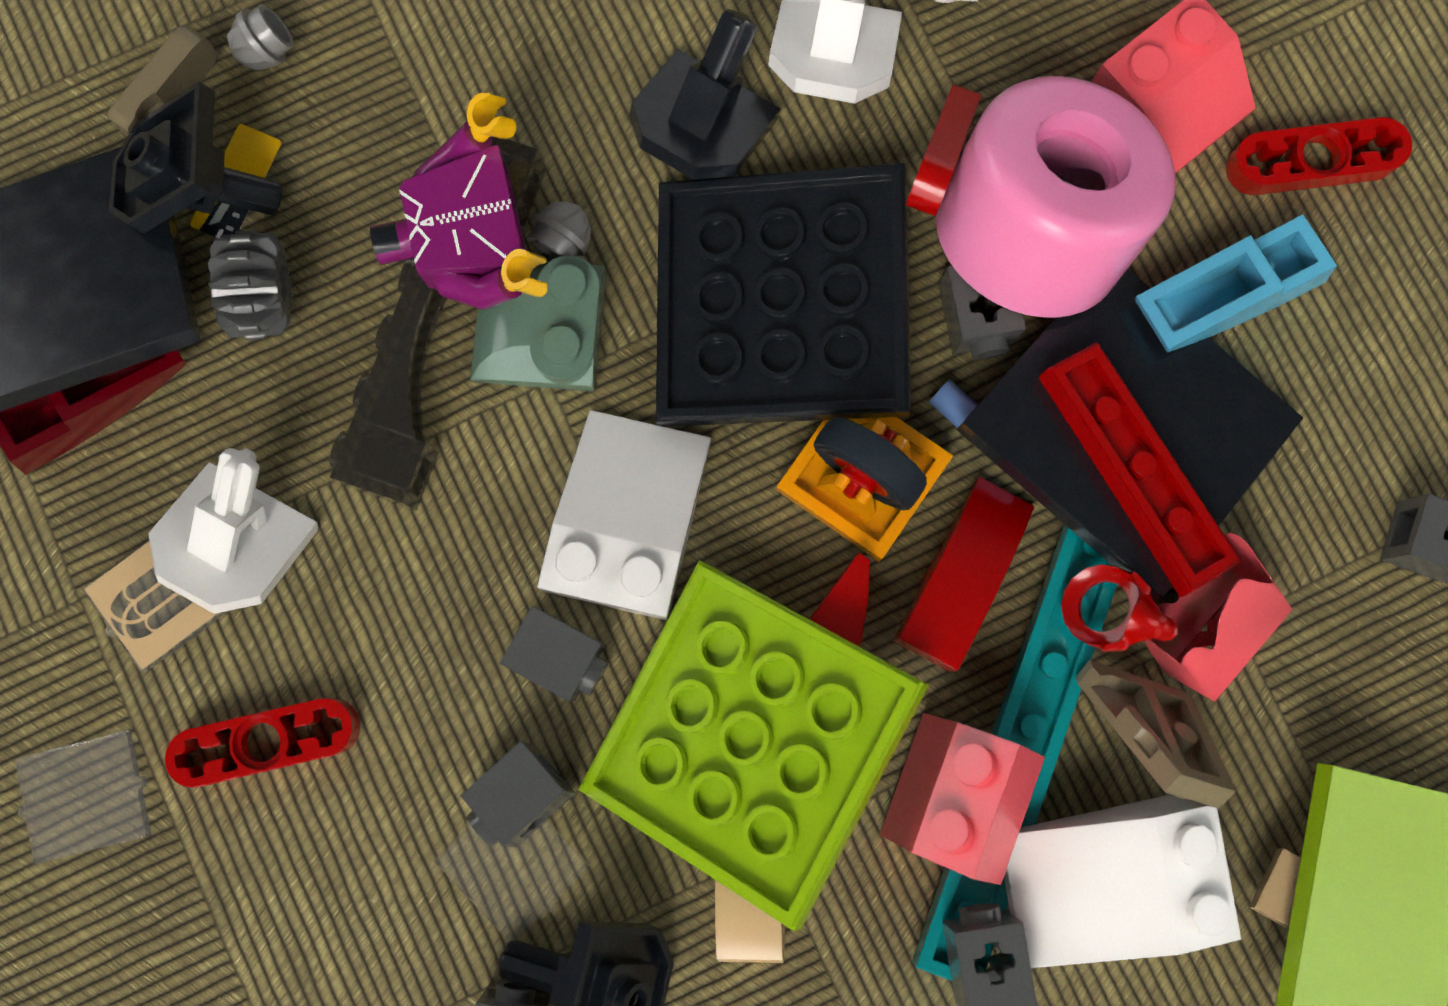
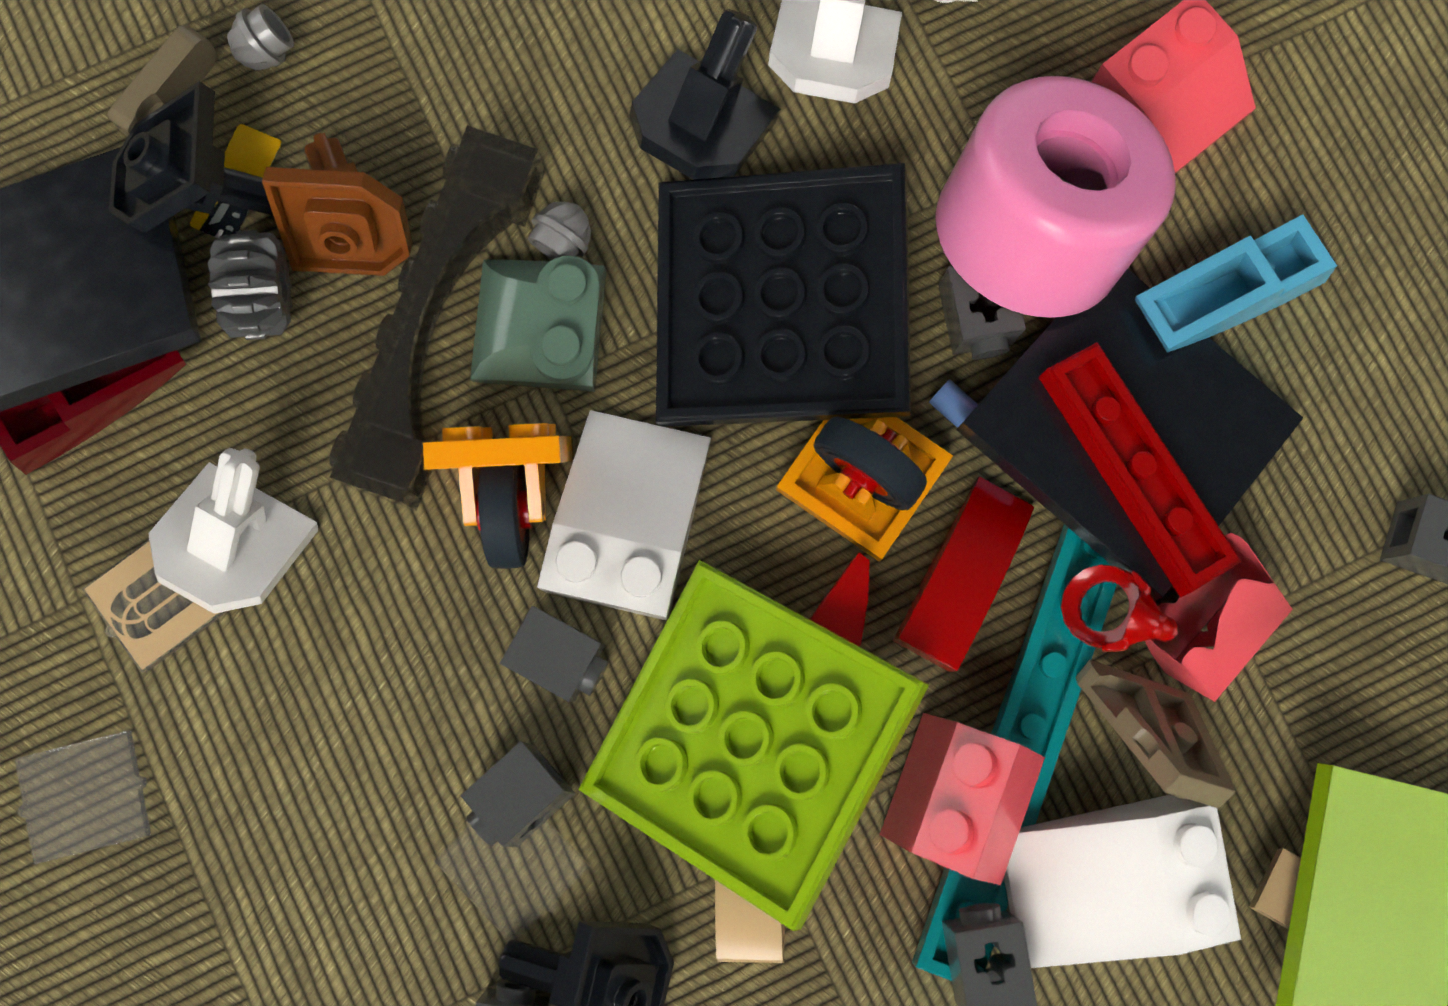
(216, 735): red beam -> none
(337, 216): none -> dark orange piece
(464, 217): magenta torso -> none
(496, 487): none -> light orange plate
(943, 150): red beam -> none
(1338, 138): red beam -> none

